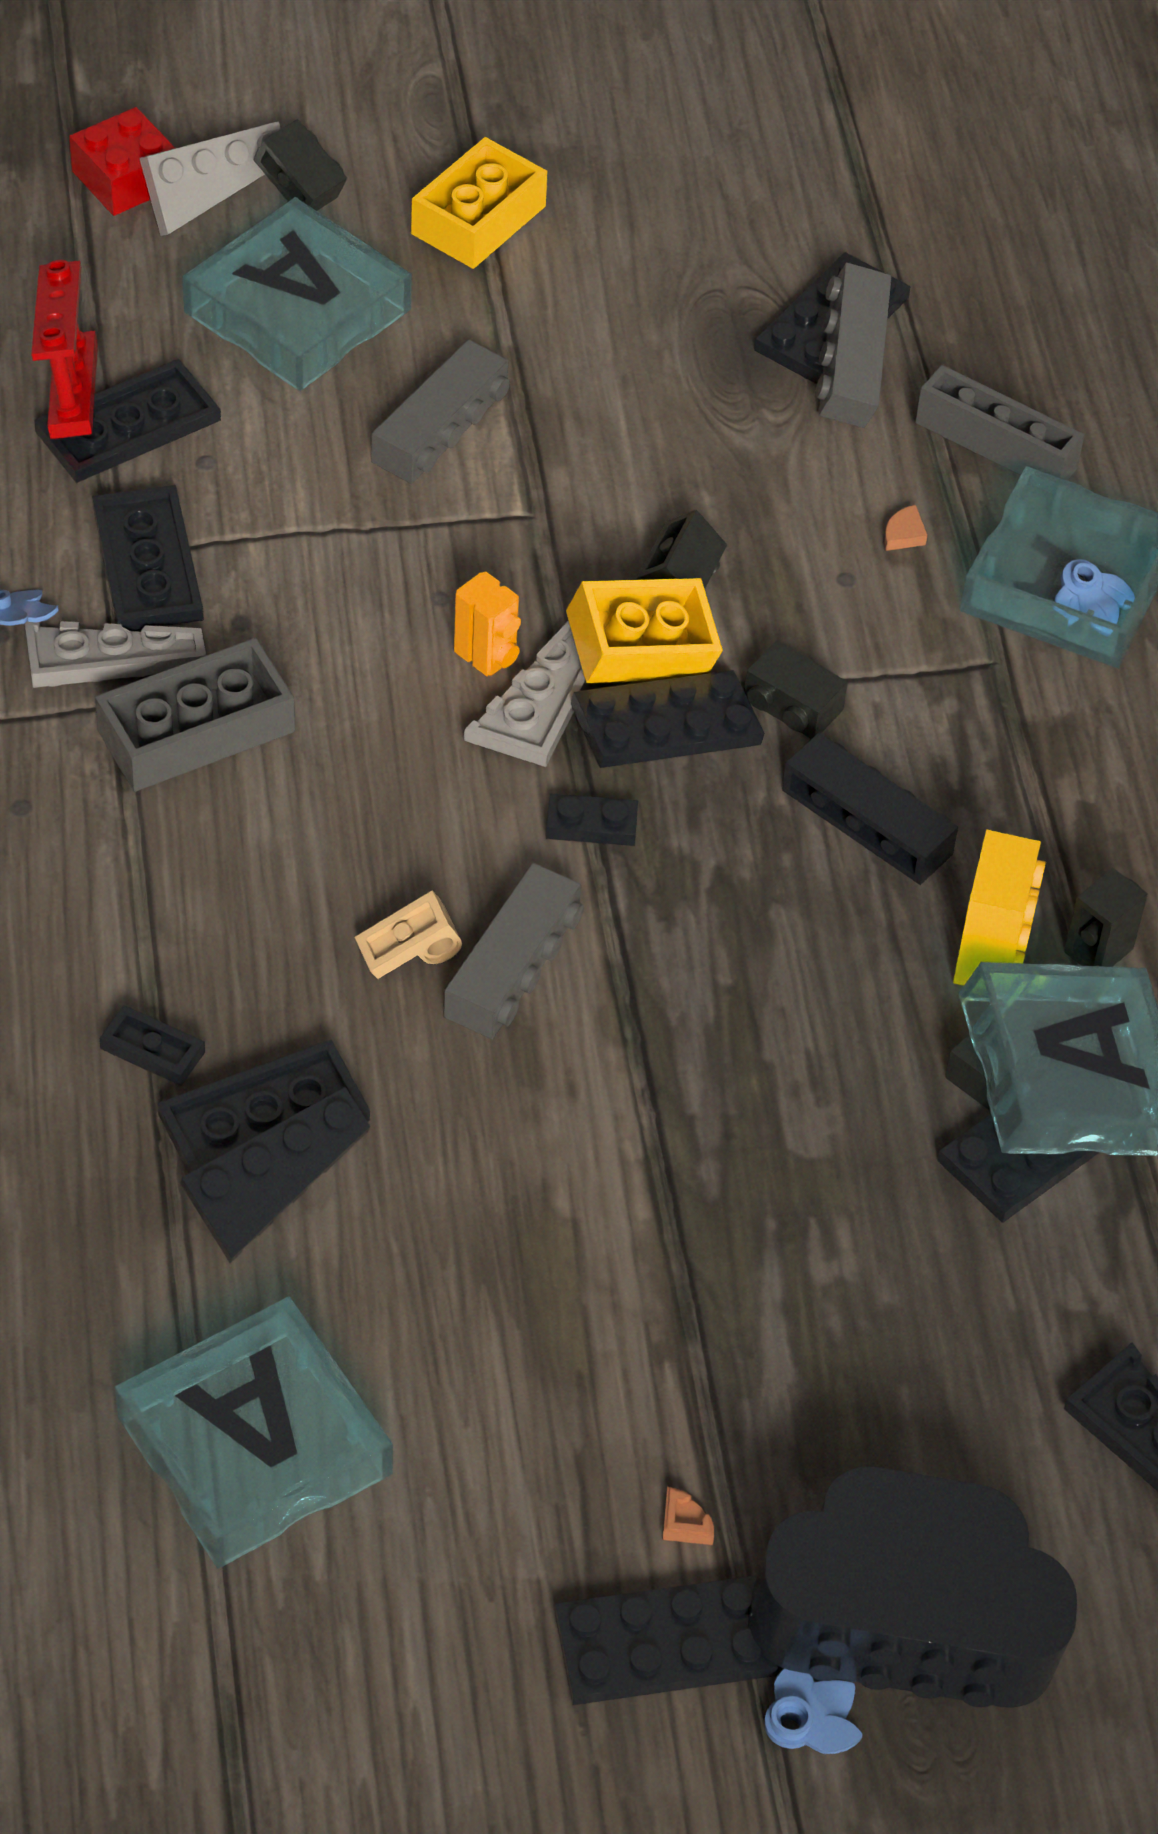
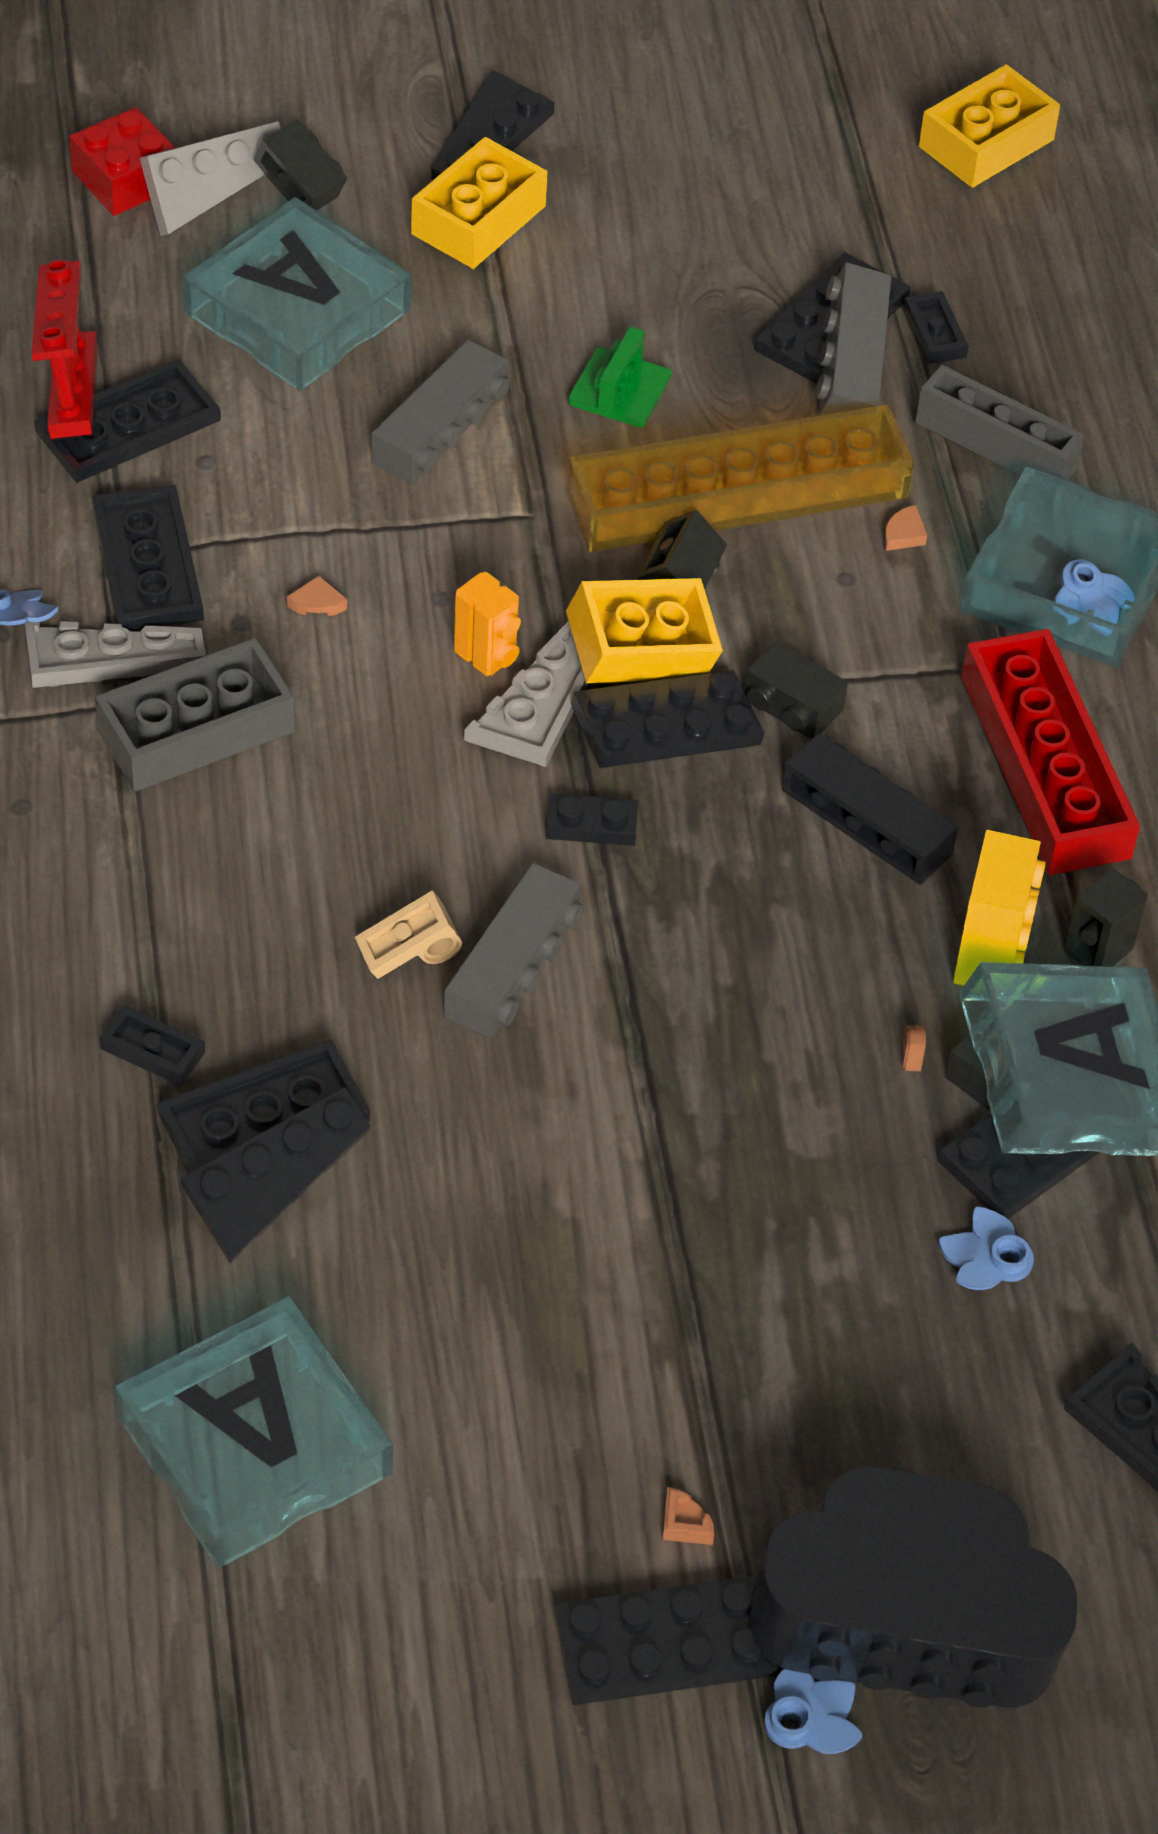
(317, 597): none -> nougat tile
(500, 112): none -> black wing
(620, 382): none -> green bracket
(740, 476): none -> clear yellow brick
(913, 1047): none -> nougat tile
(935, 327): none -> black plate
(982, 1250): none -> medium blue plate
(989, 125): none -> yellow brick
(1049, 752): none -> red brick

